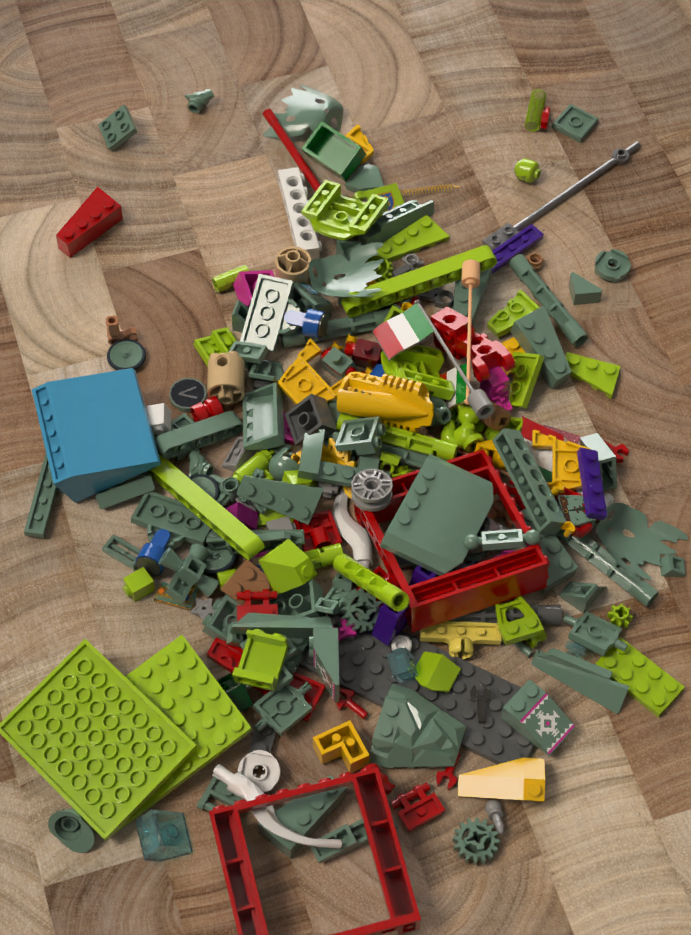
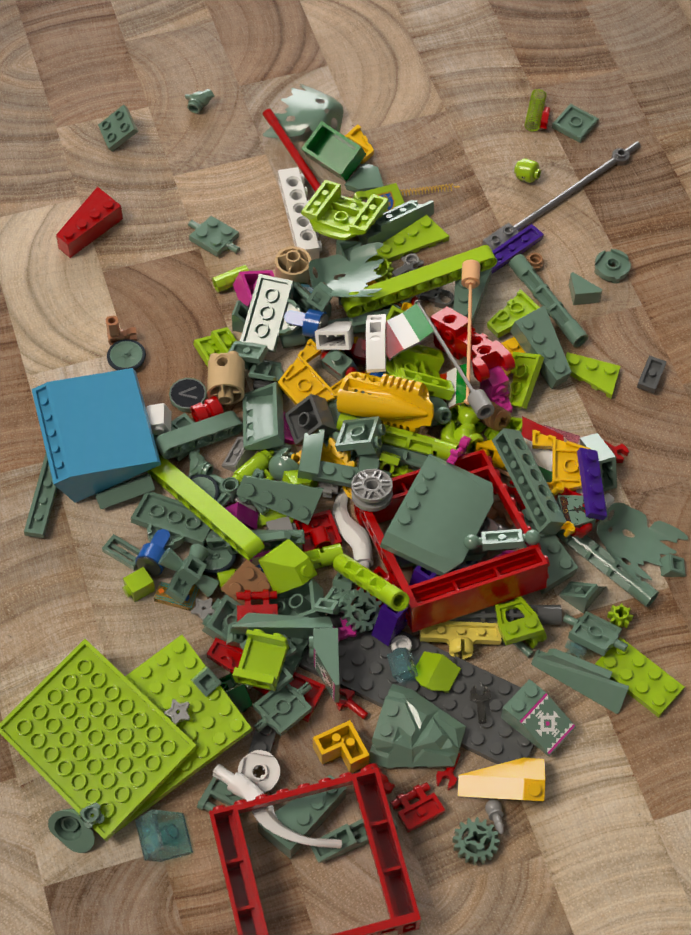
(86, 815): none -> sand green plate
(175, 706): none -> light grey plate
(206, 681): none -> sand green slope
(214, 236): none -> sand green plate
(320, 296): none -> sand green brick
(335, 336): none -> white slope
(376, 343): none -> white slope
(463, 444): none -> dark pink bar
(651, 374): none -> dark grey plate

